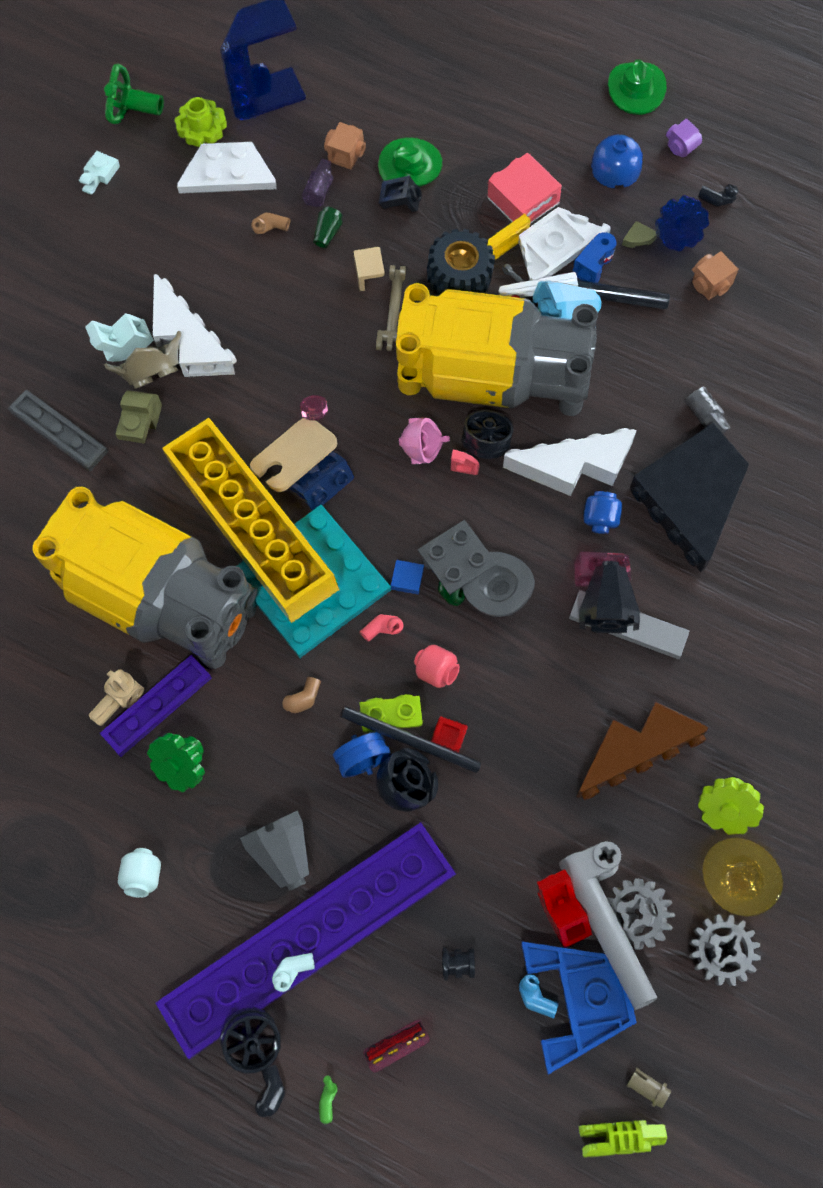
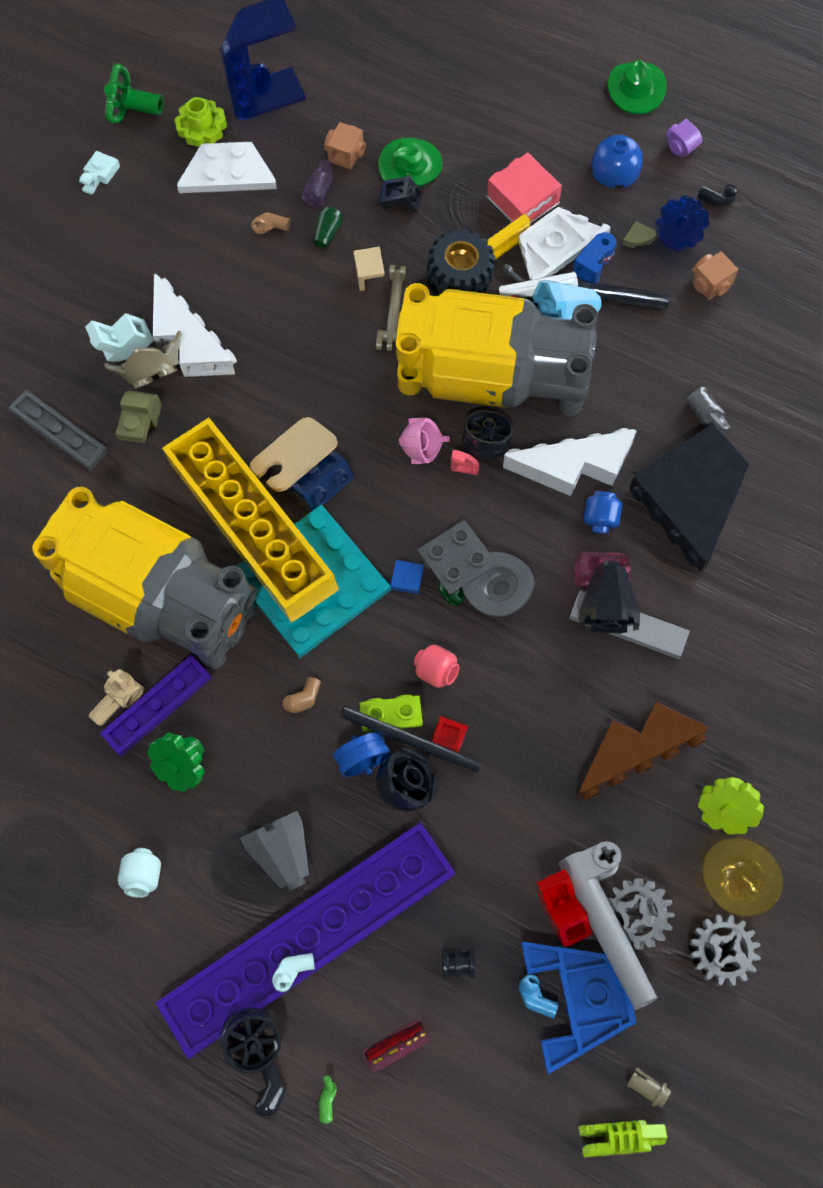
(314, 407): clear pink tile -> none
(382, 624): coral arm -> none

